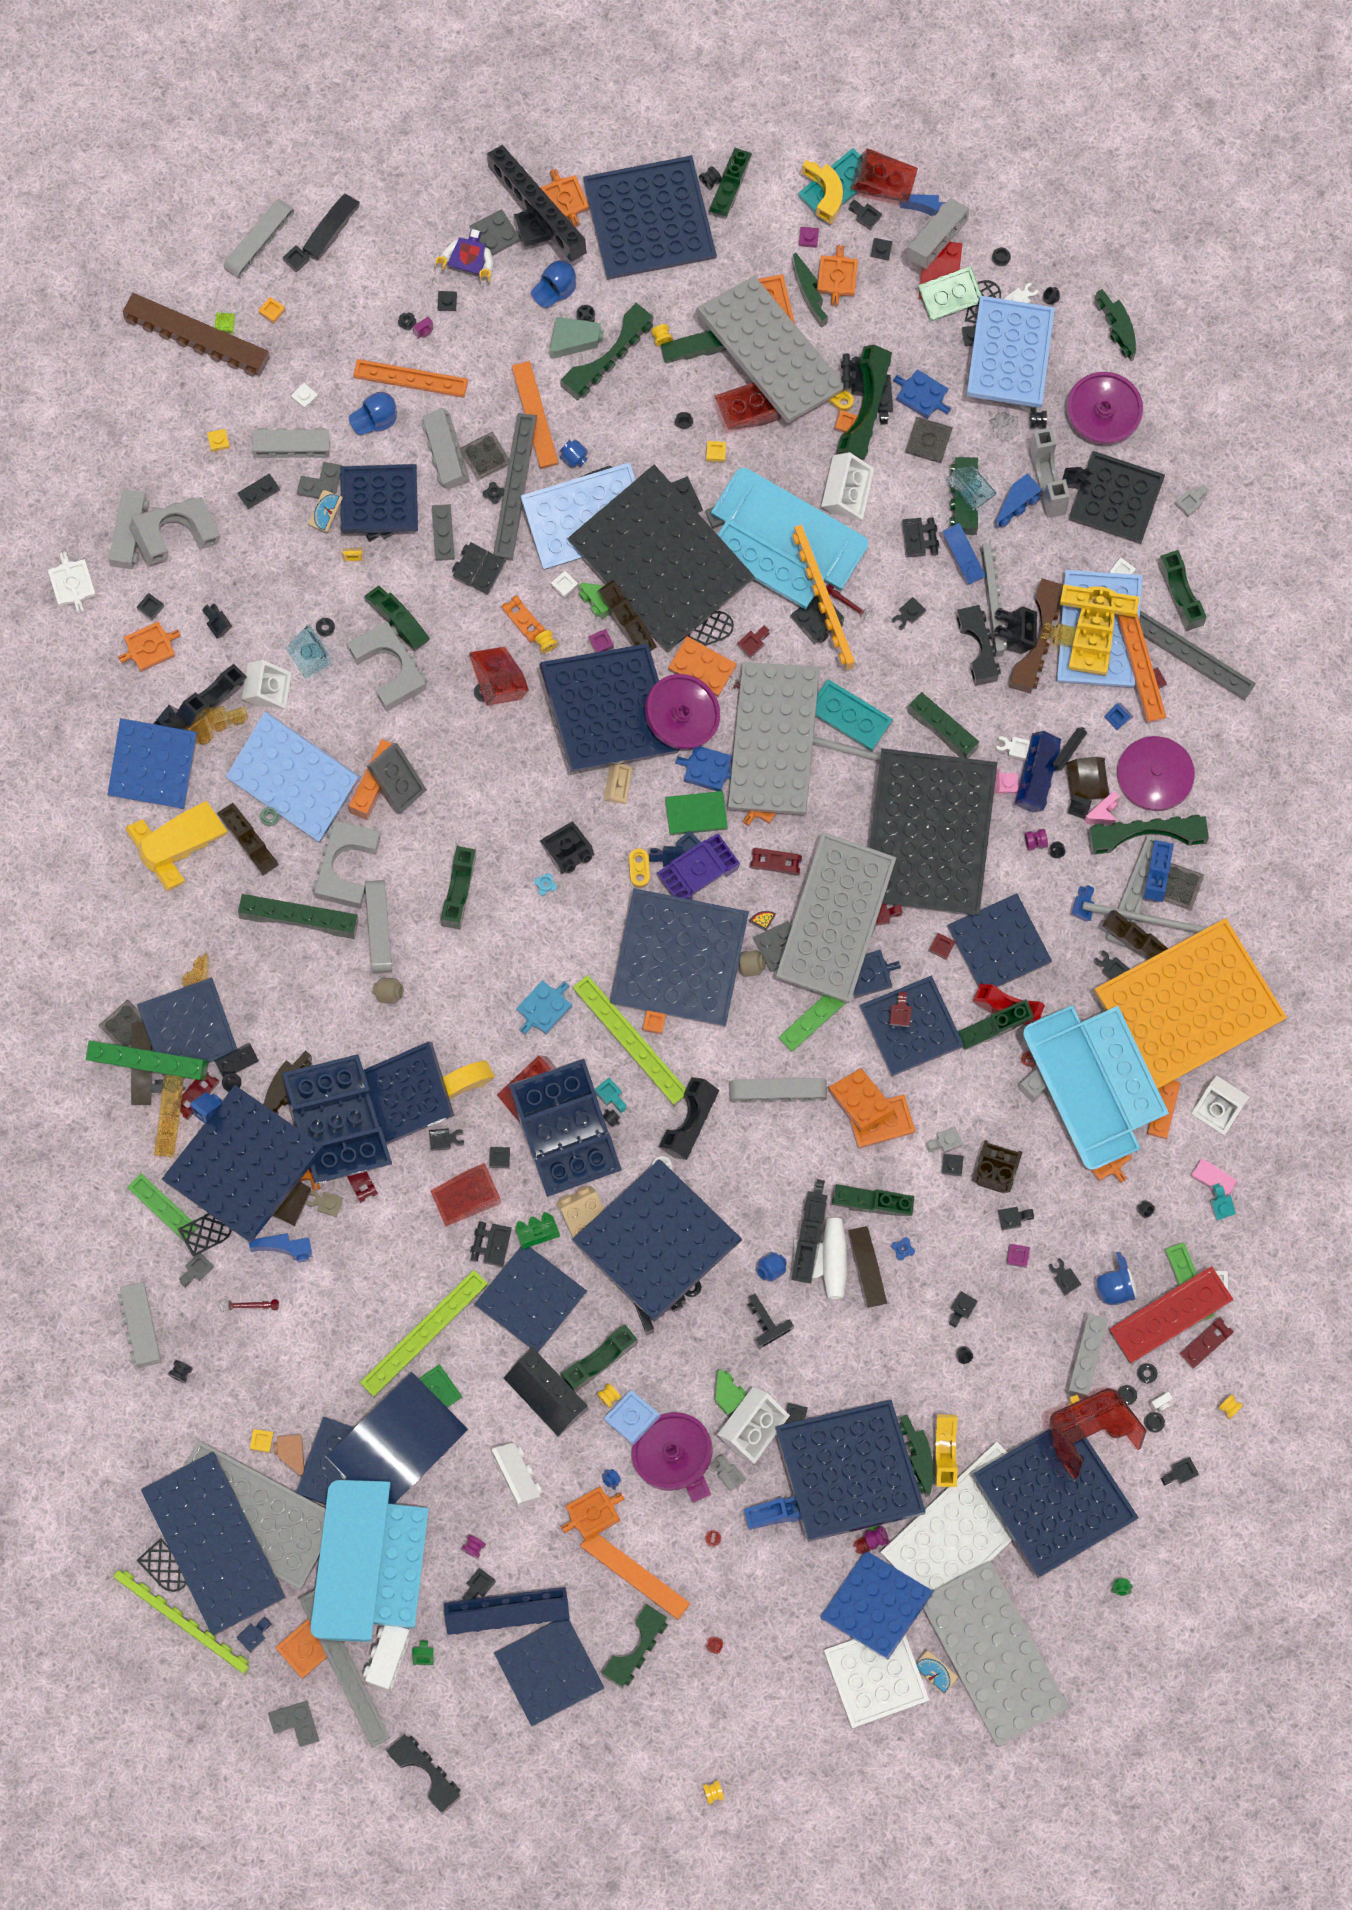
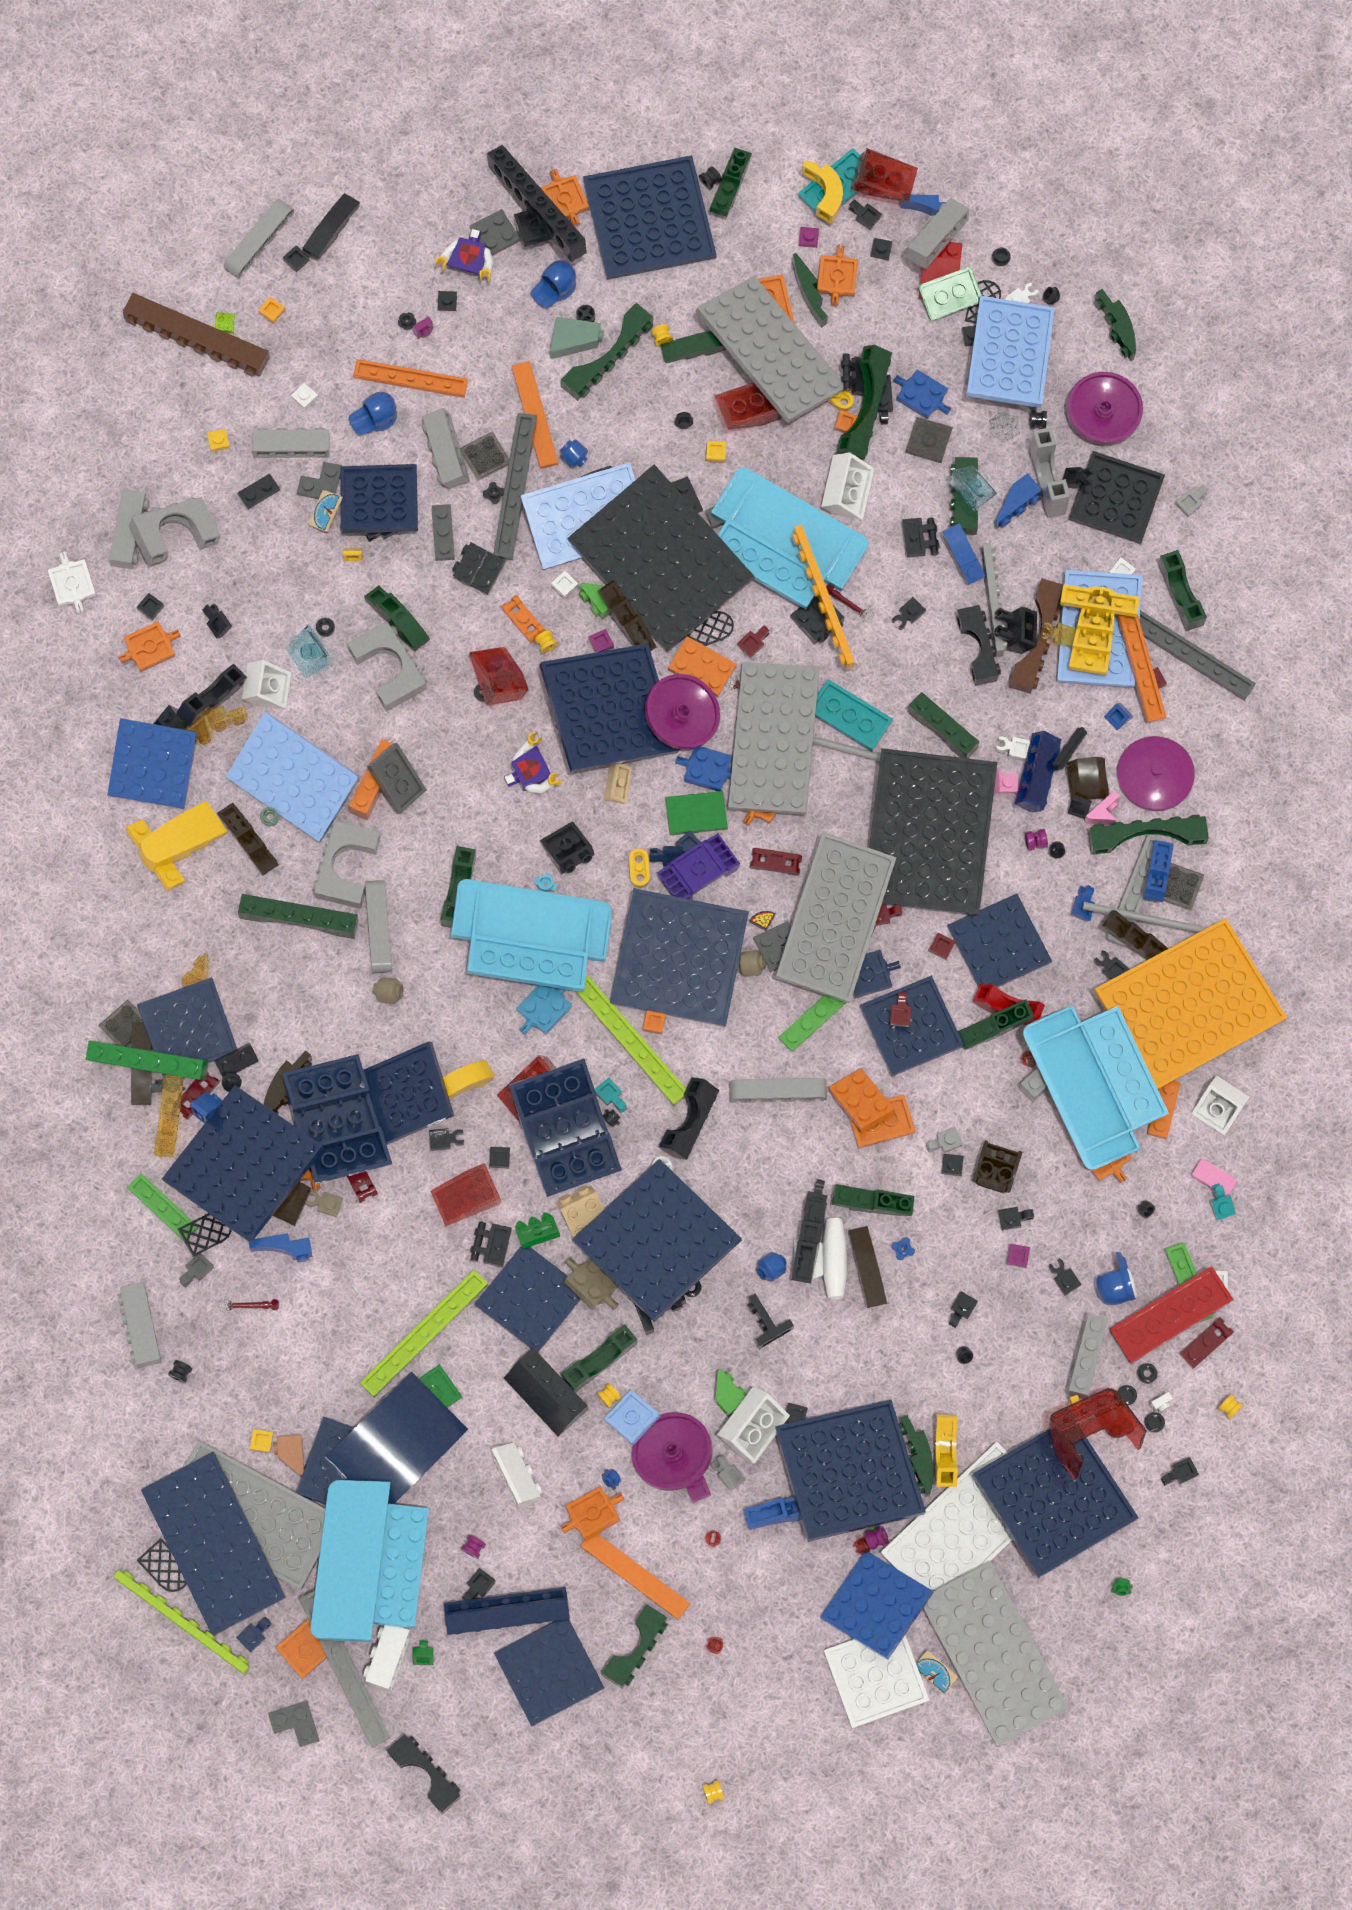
(530, 769): none -> torso
(530, 933): none -> medium azure slope
(591, 1284): none -> dark tan plate

